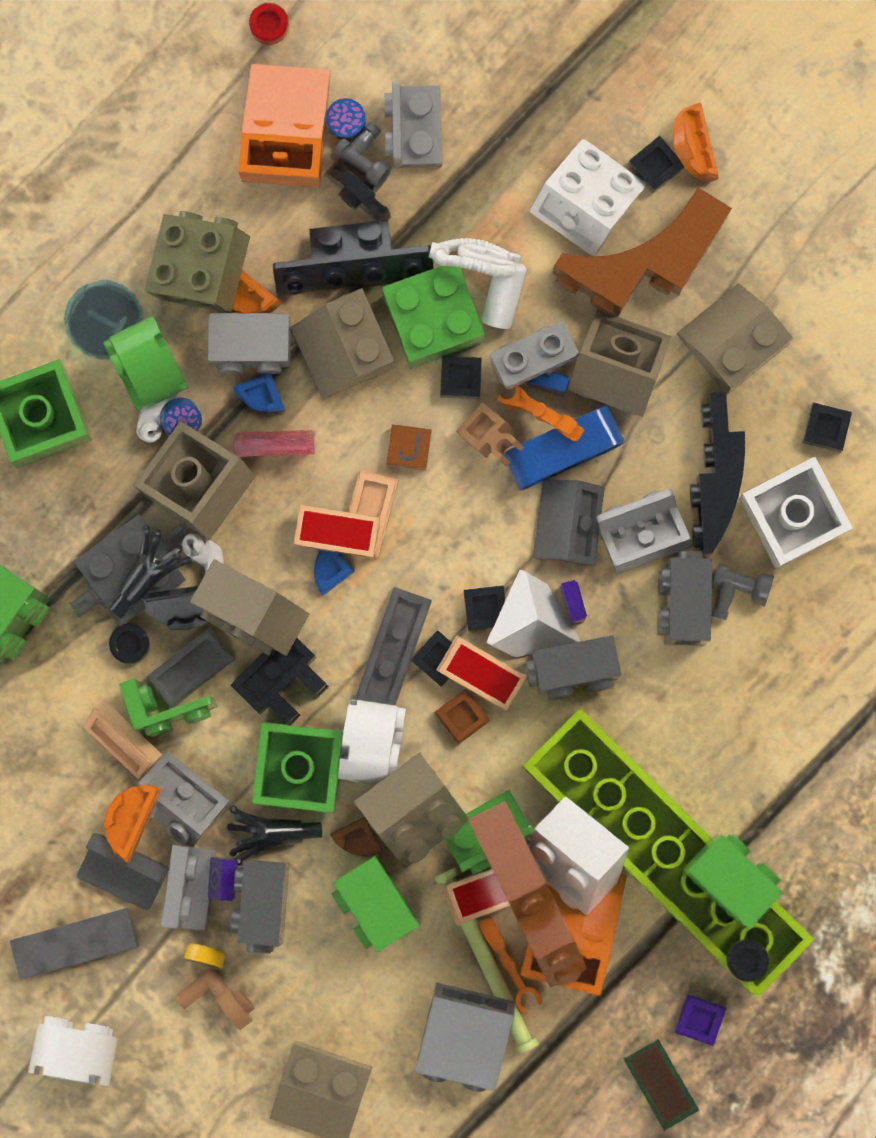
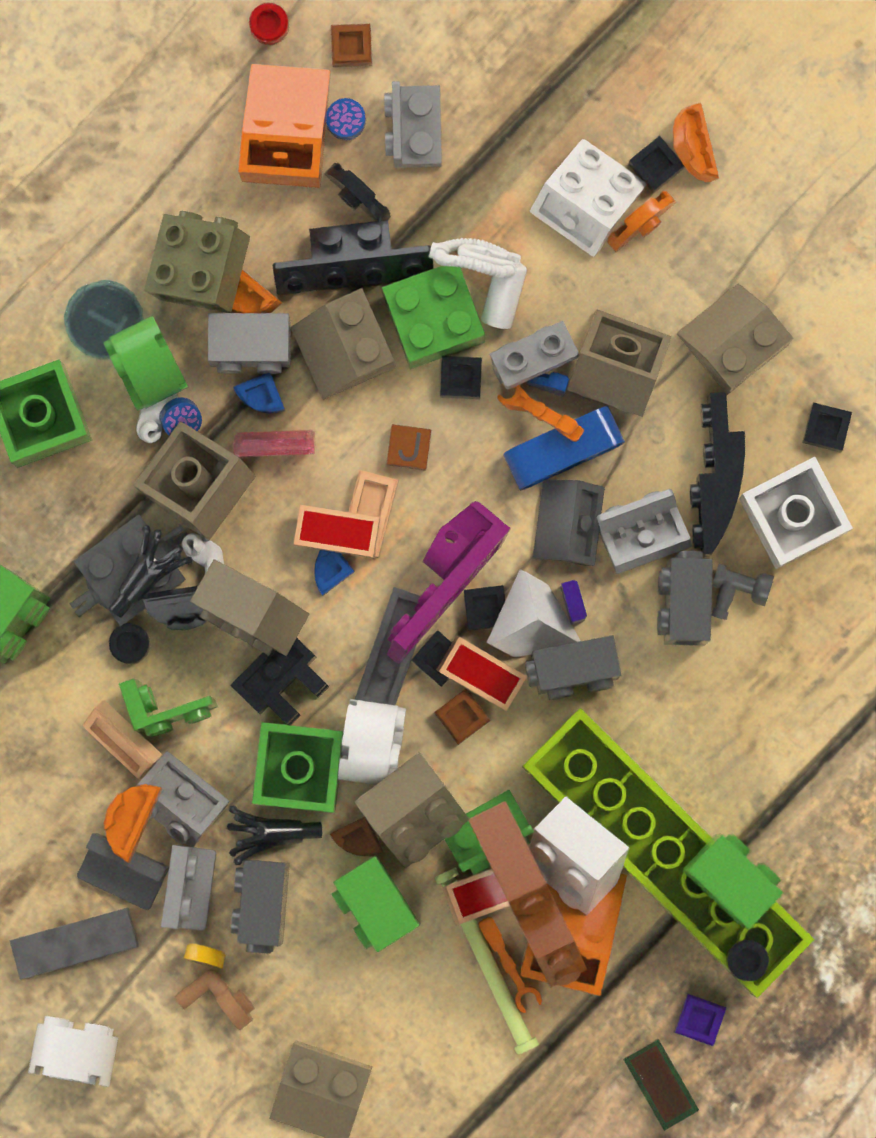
(189, 668): flat silver tile -> none
(222, 878): dark purple tile -> none
(351, 45): none -> dark orange tile
(351, 153): dark grey piece -> none
(465, 1037): brick -> none
(475, 539): none -> magenta plate
(488, 433): medium nougat plate -> none
(642, 220): none -> orange plate
(665, 258): dark orange arch -> none

